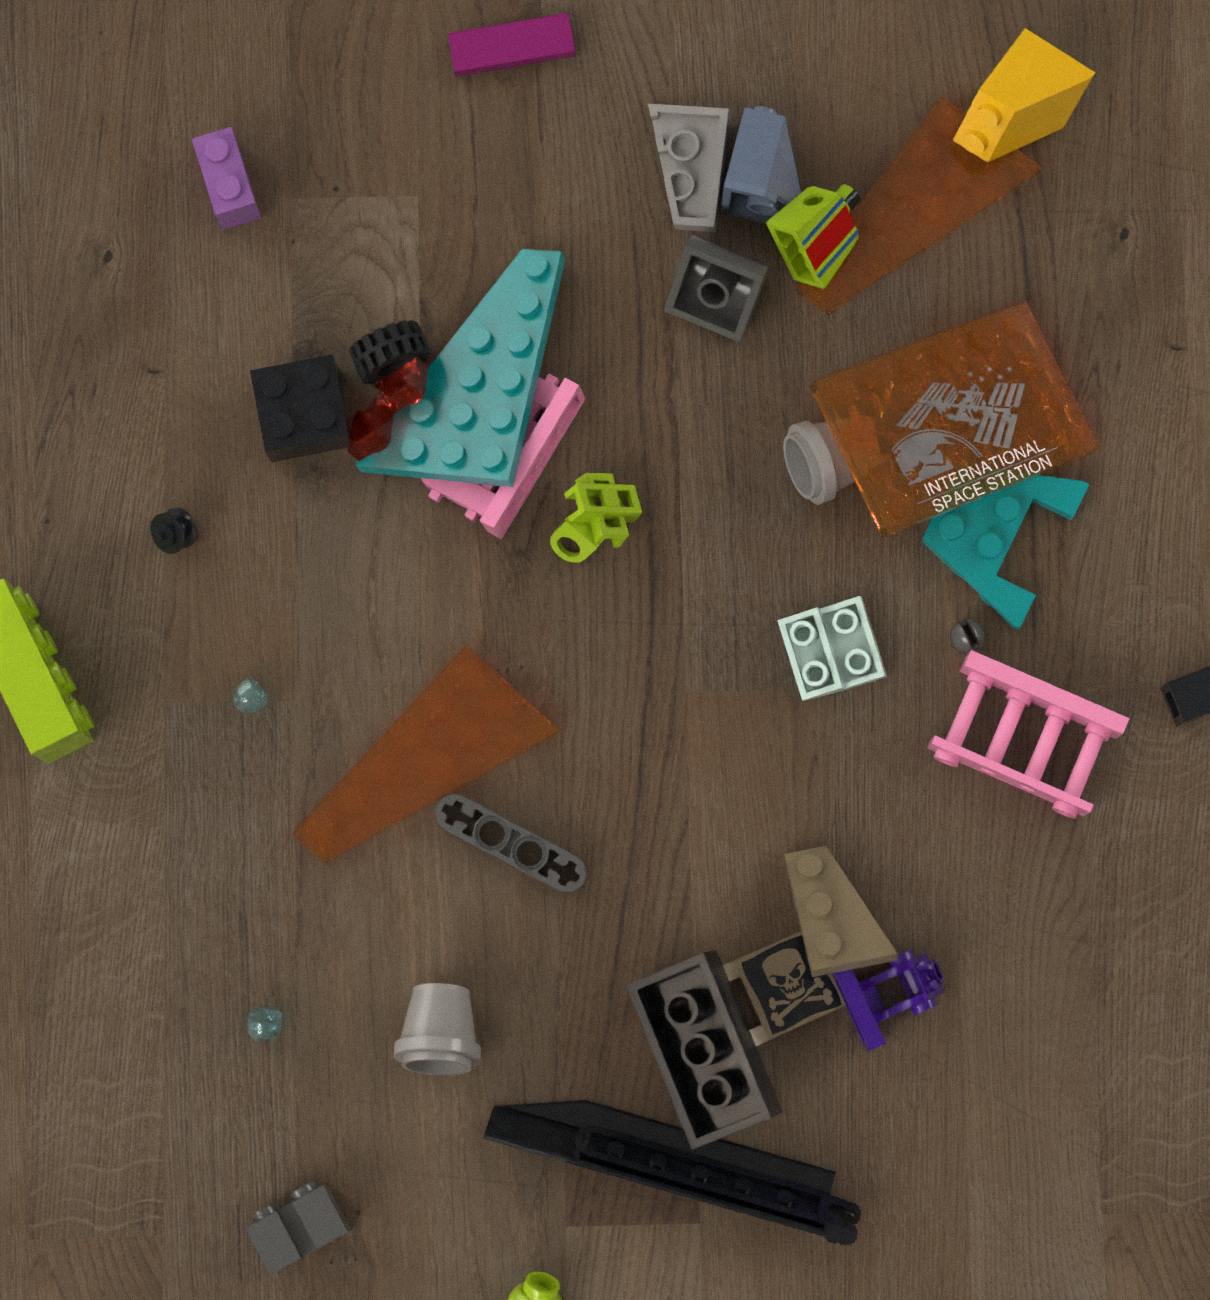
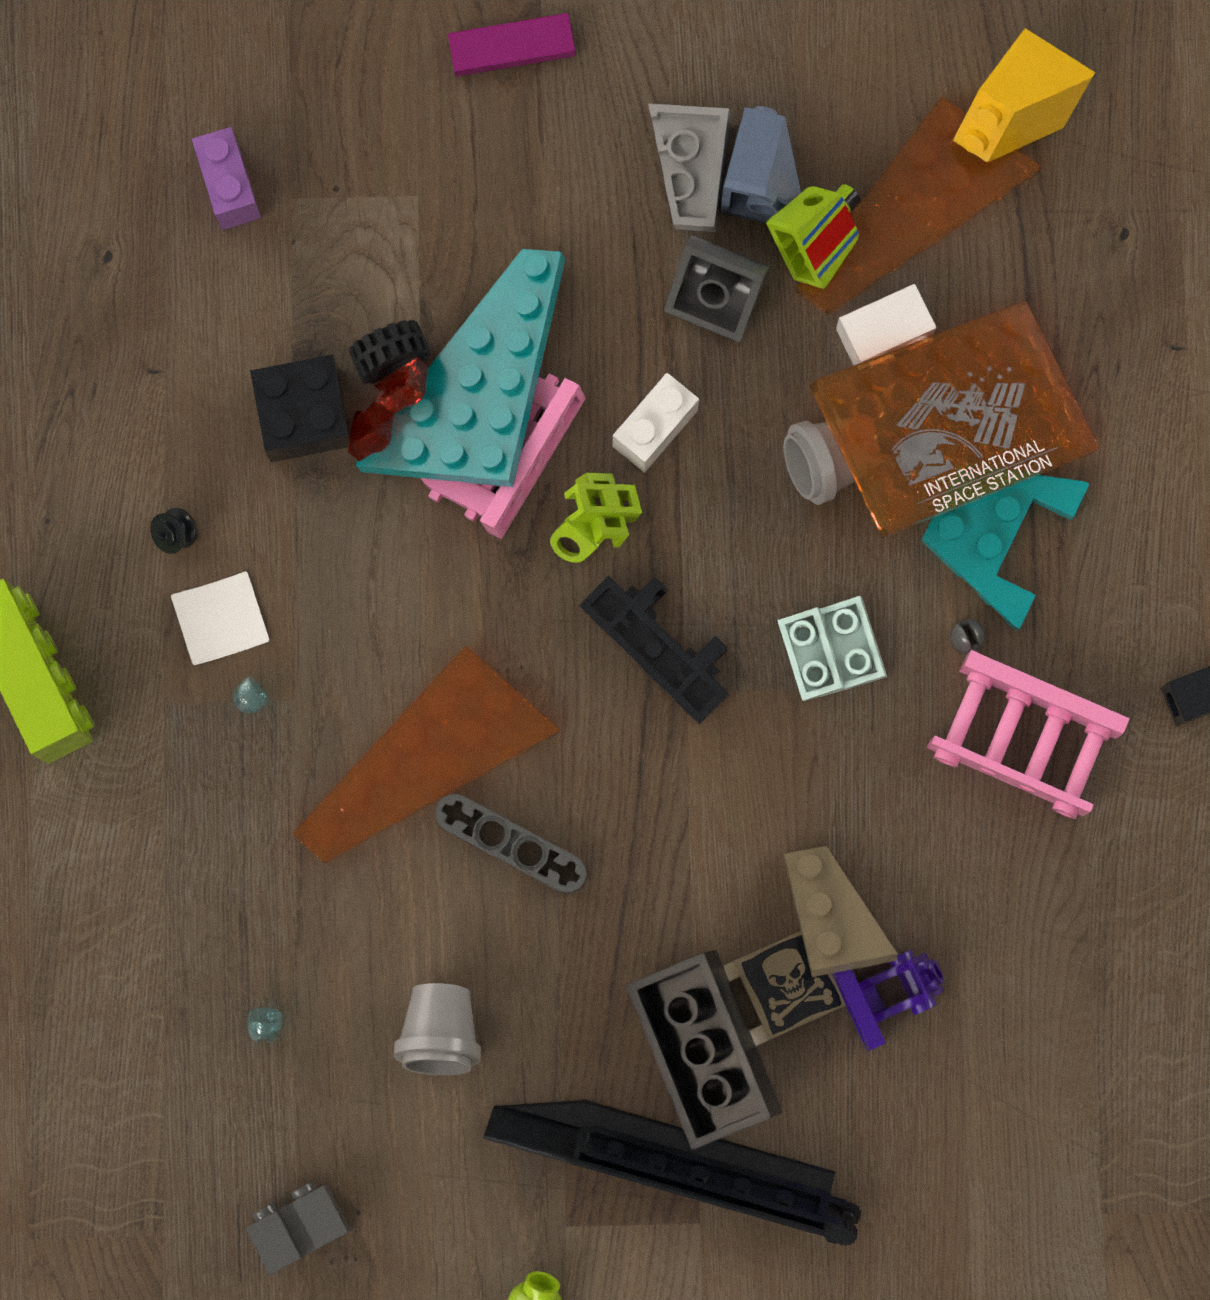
(220, 618): none -> white sticker
(655, 422): none -> white brick
(680, 673): none -> black hinge
(885, 325): none -> white brick

